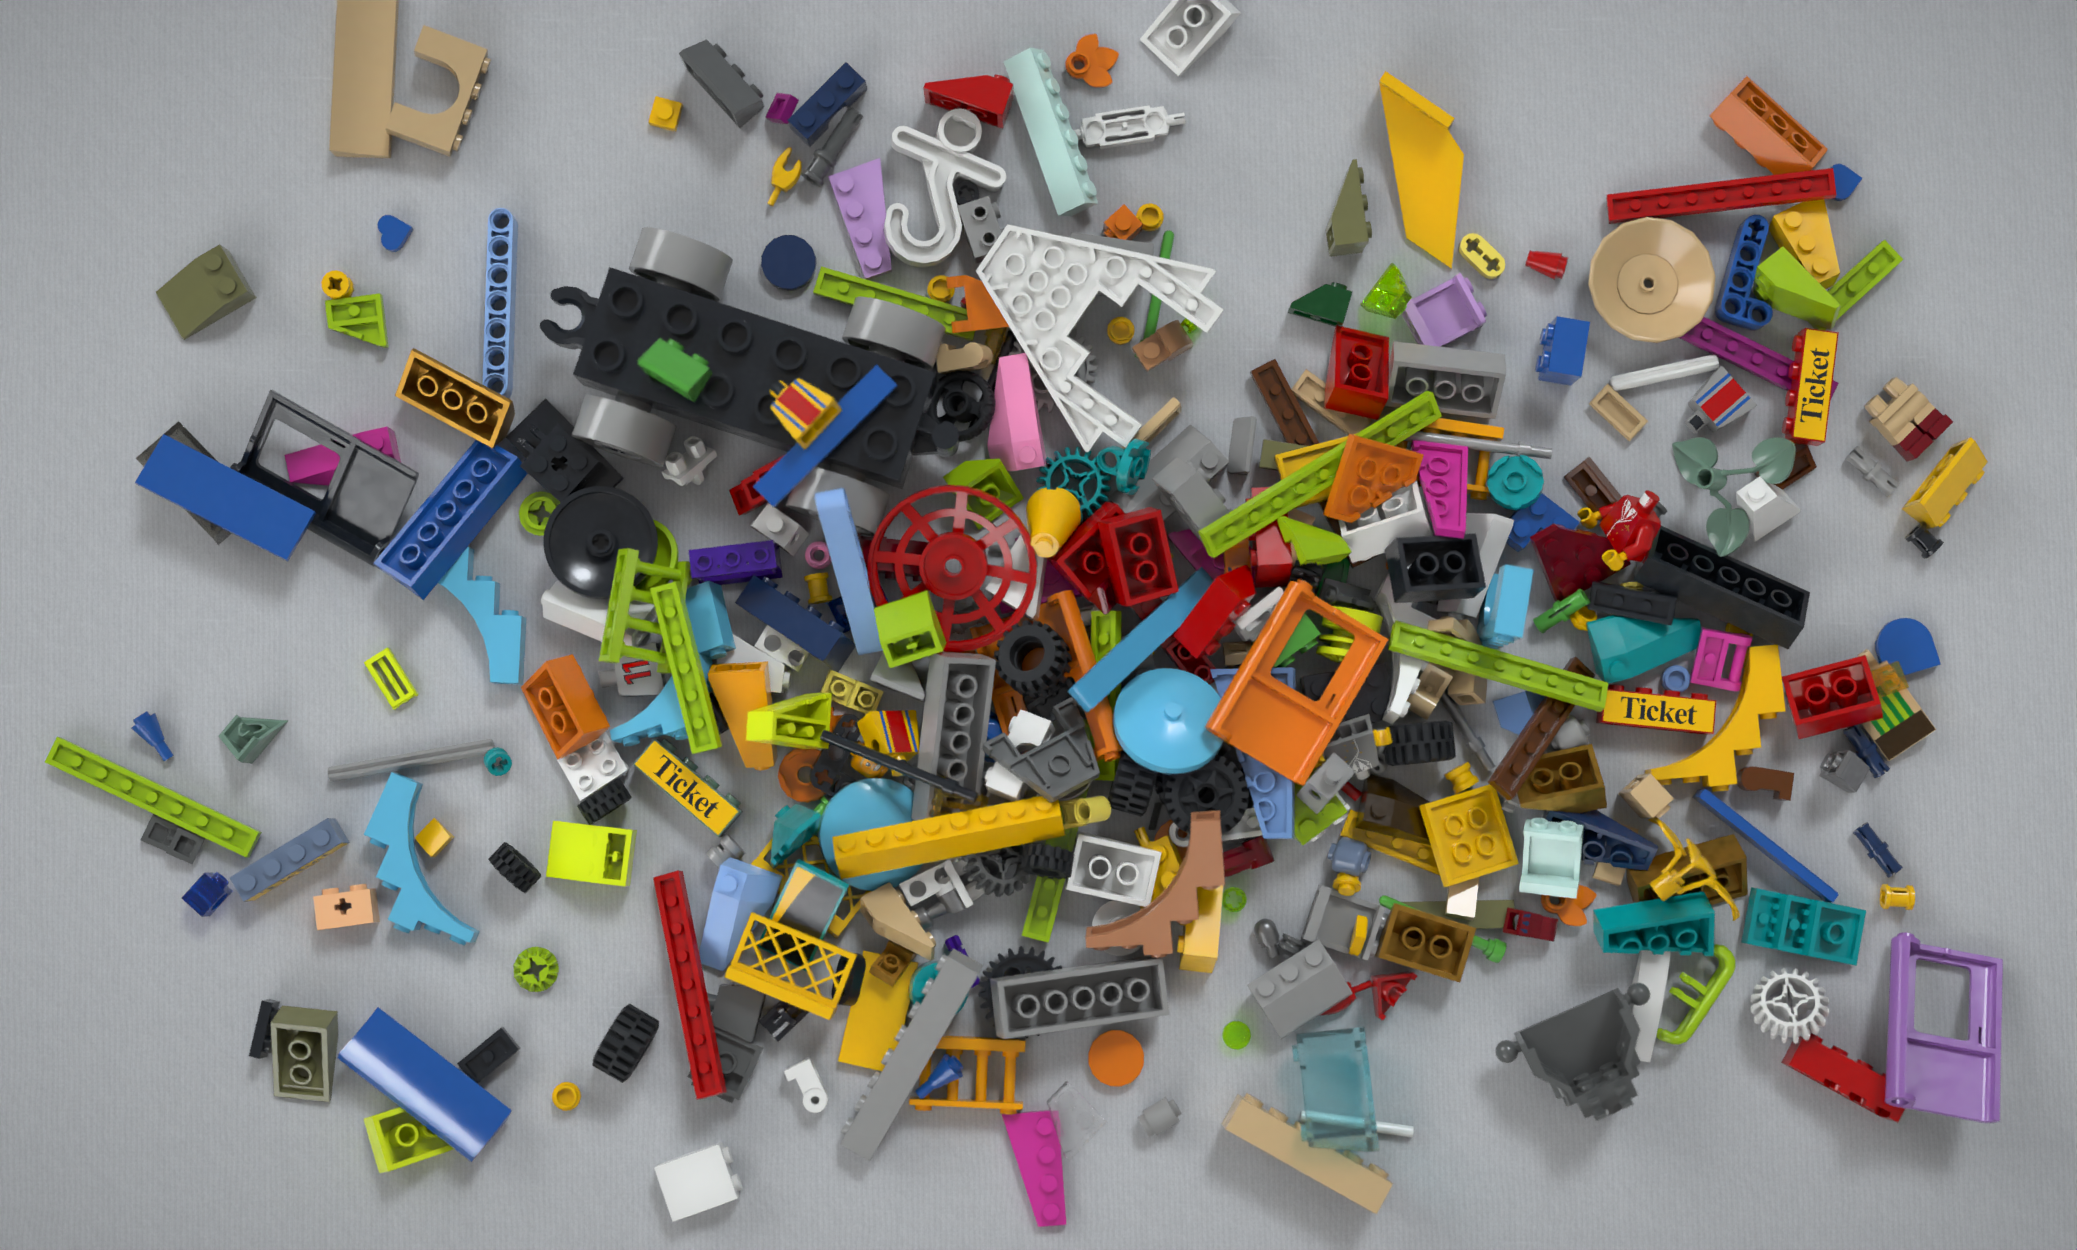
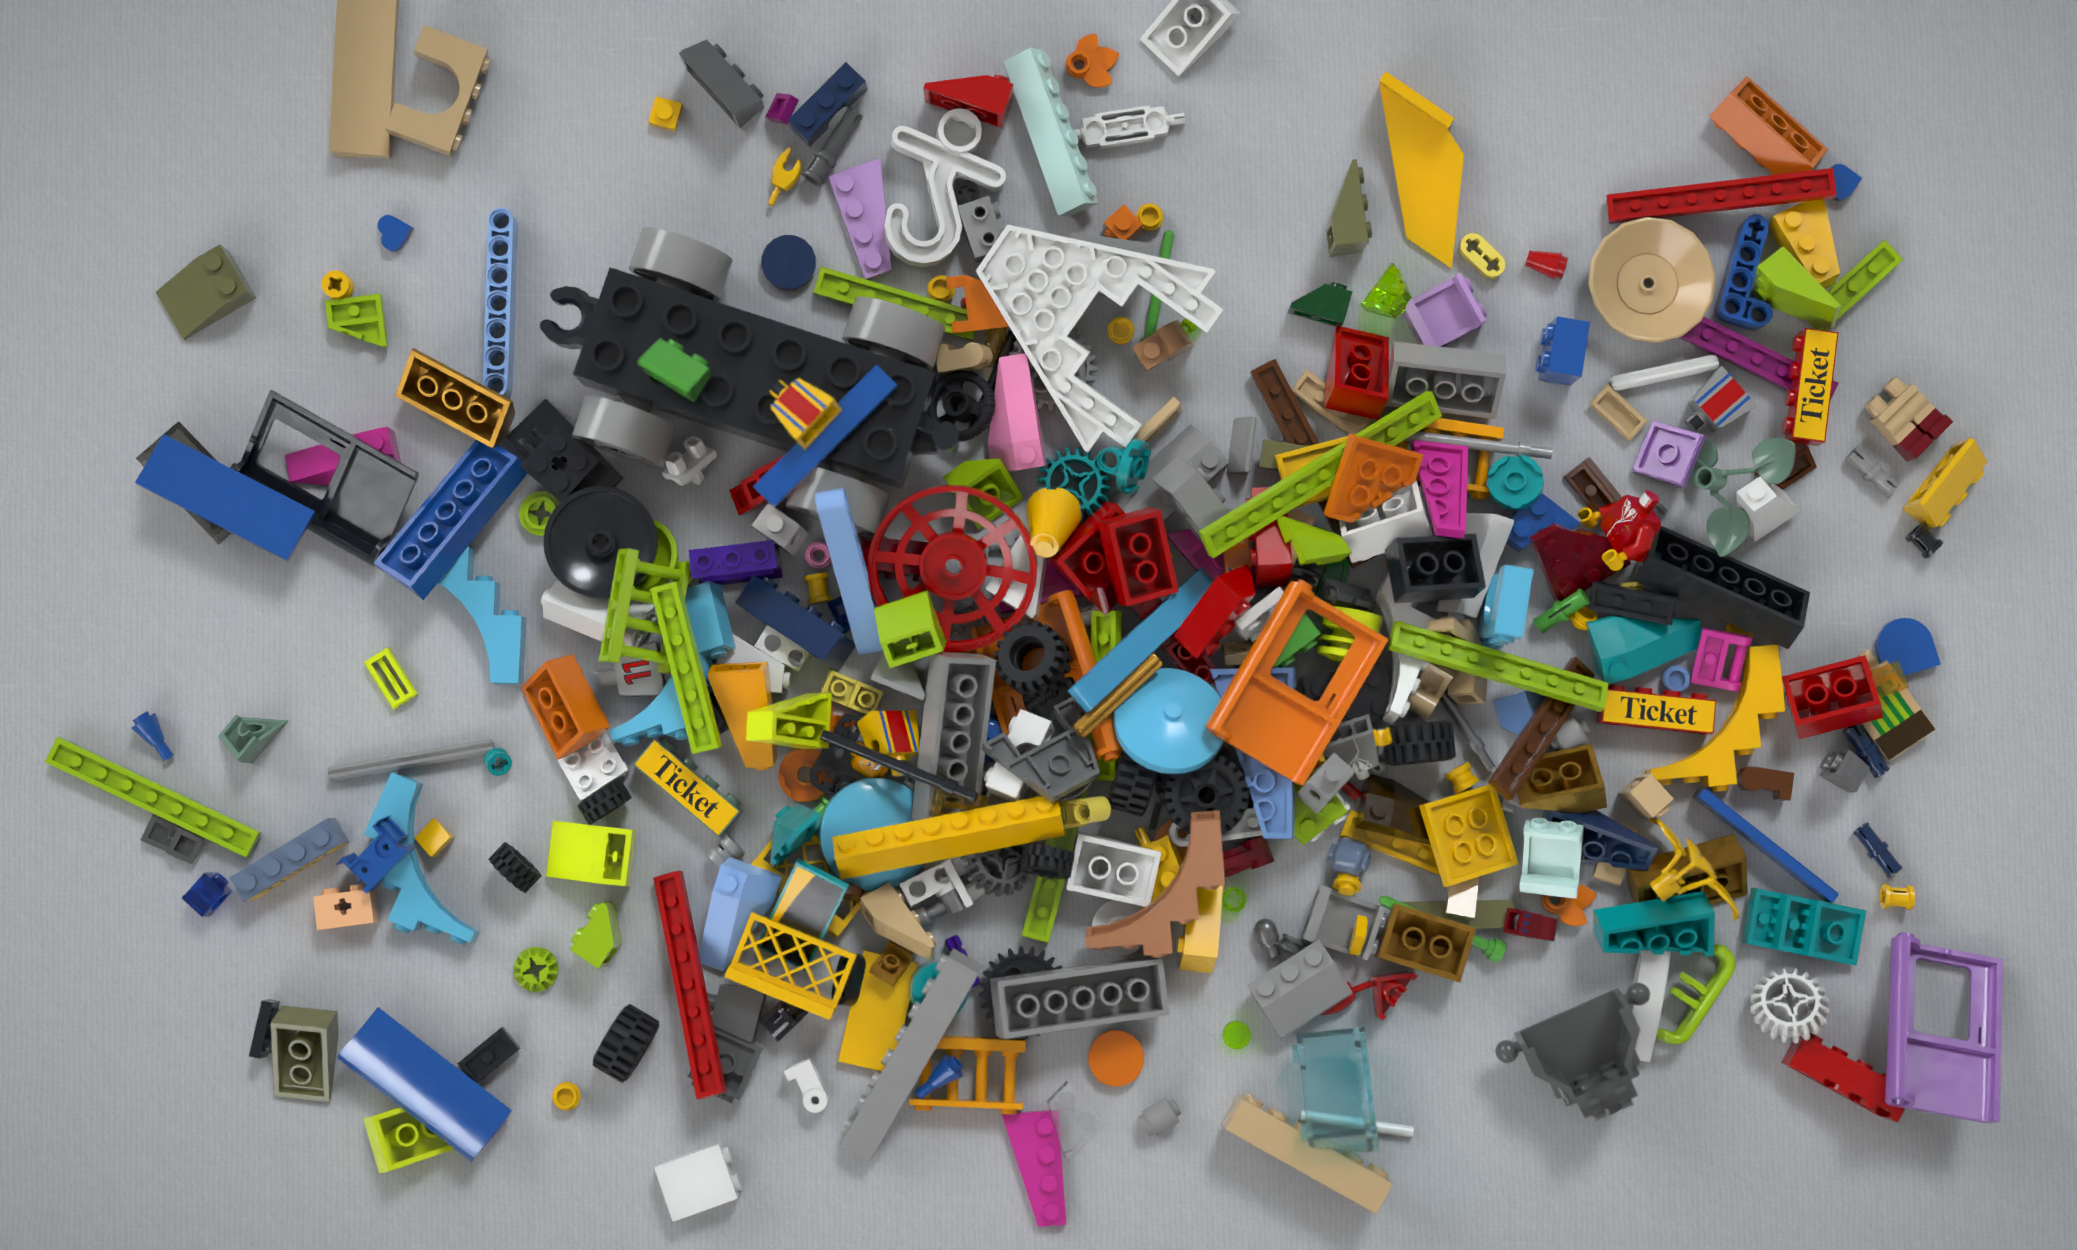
(378, 857): none -> blue piece
(600, 937): none -> lime slope
(853, 892): none -> reddish brown tile
(1117, 696): none -> pearl gold axle
(1668, 454): none -> tile

